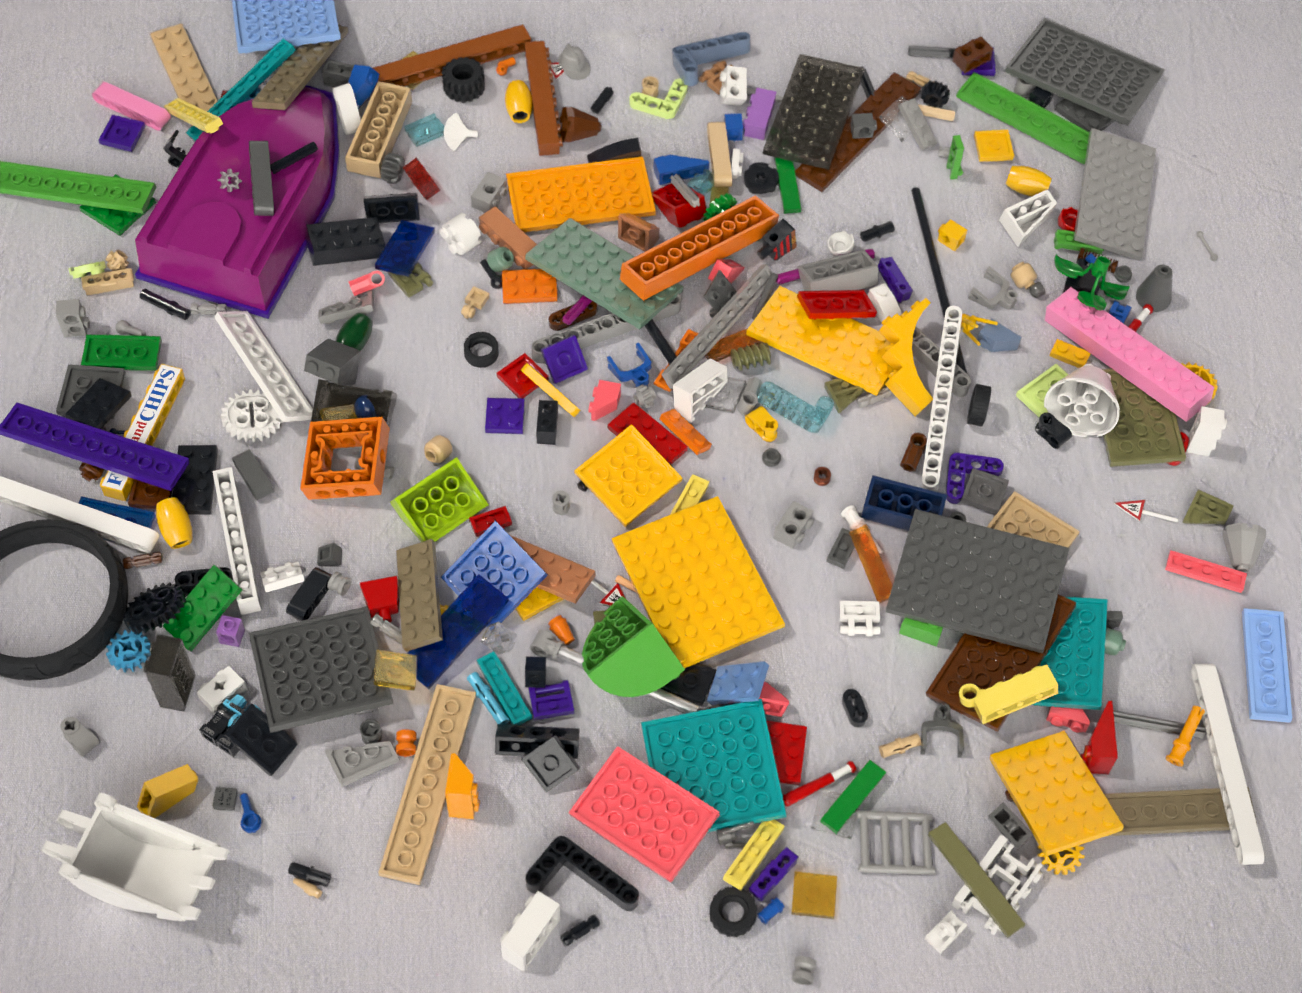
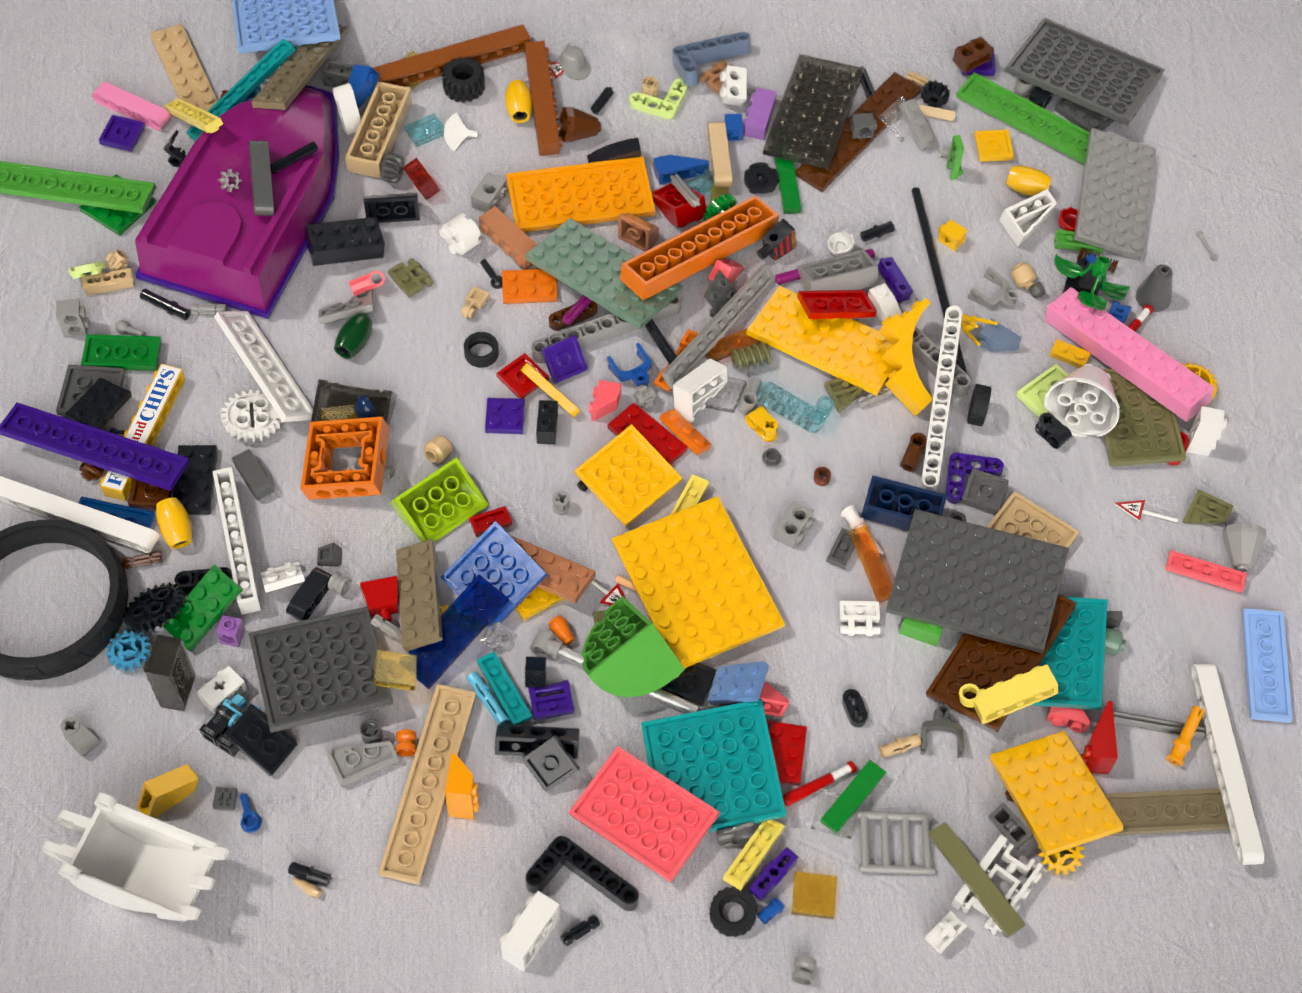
(333, 362): dark grey slope -> none
(404, 248): clear blue tile -> none
(500, 259): sand green head -> none
(503, 65): orange arm -> none
(736, 159): white plate -> none
(763, 300): dark grey bar -> none
(931, 51): axle -> none
(1123, 273): dark grey plate -> none

